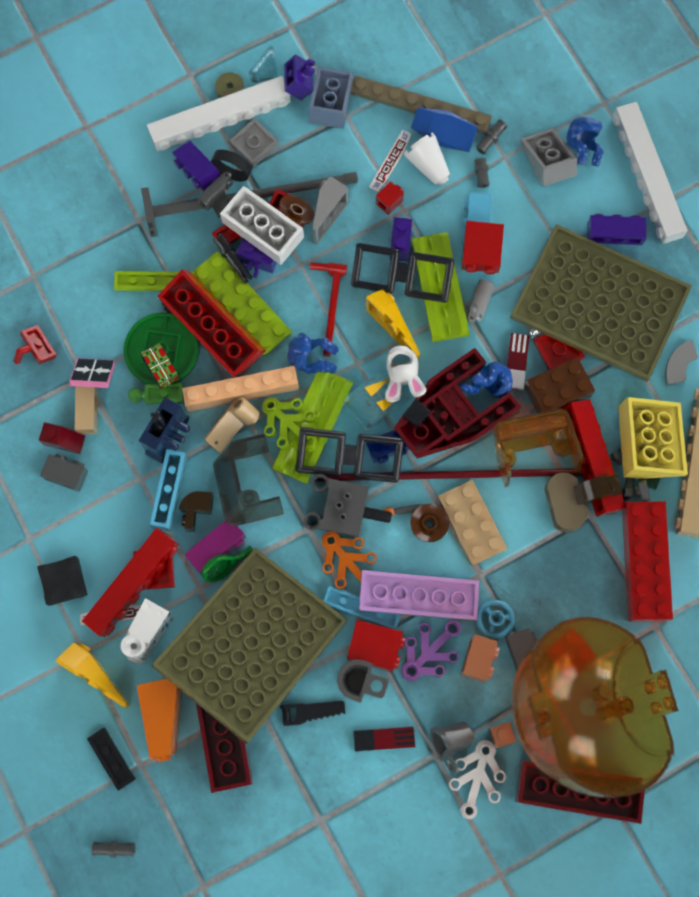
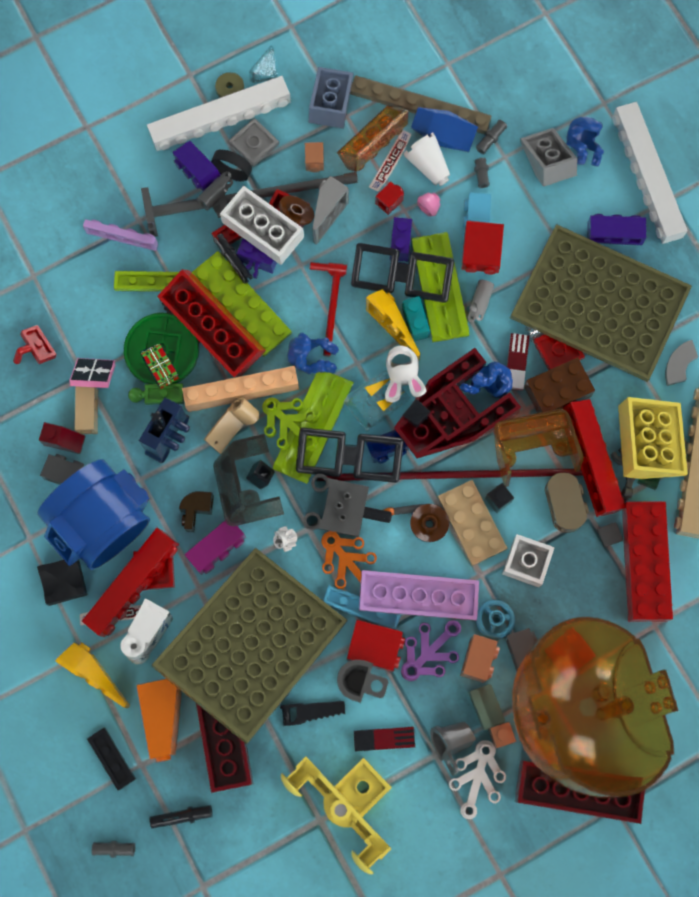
(94, 514): none -> blue cylinder
(126, 236): none -> lavender plate
(168, 490): medium azure brick -> none
(188, 815): none -> black pin
(232, 561): green piece -> none
(260, 474): none -> black slope
(285, 538): none -> white gear
(299, 77): dark purple brick -> none
(314, 156): none -> nougat brick
(346, 805): none -> light yellow piece
(373, 137): none -> clear orange slope
(415, 318): none -> teal brick
(429, 204): none -> bright pink cone
(486, 707): none -> sand green panel
(499, 498): none -> black brick
(528, 560): none -> white brick
(597, 489): dark brown brick -> none
(609, 534): none -> dark grey tile
(642, 490): dark grey plate -> none

